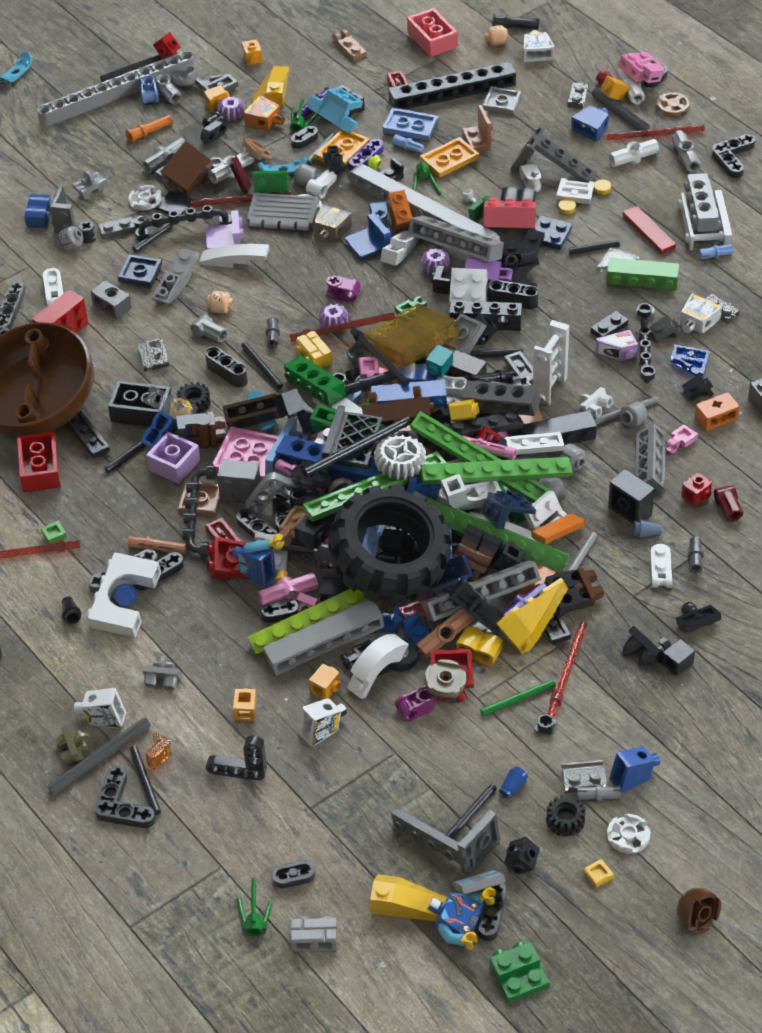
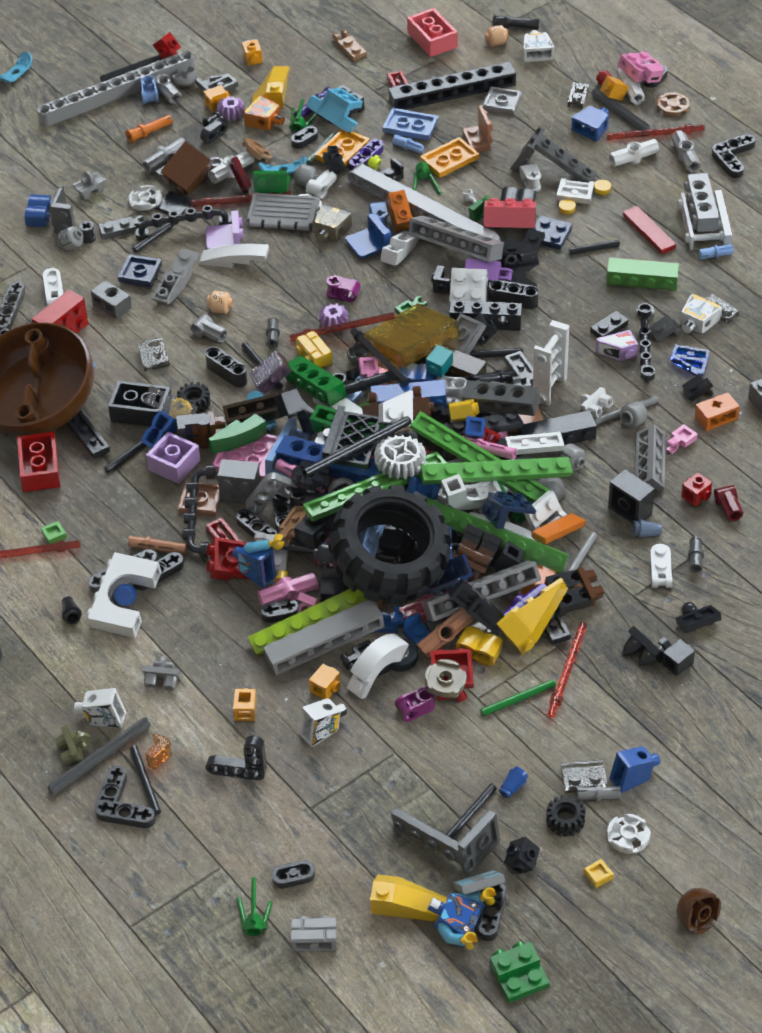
(238, 434): none -> green slope
(270, 371): none -> clear purple brick
(396, 408): none -> white wing
(433, 258): lavender gear -> none
(474, 427): none -> blue plate
(548, 720): black plate -> none
(615, 253): clear tile -> none

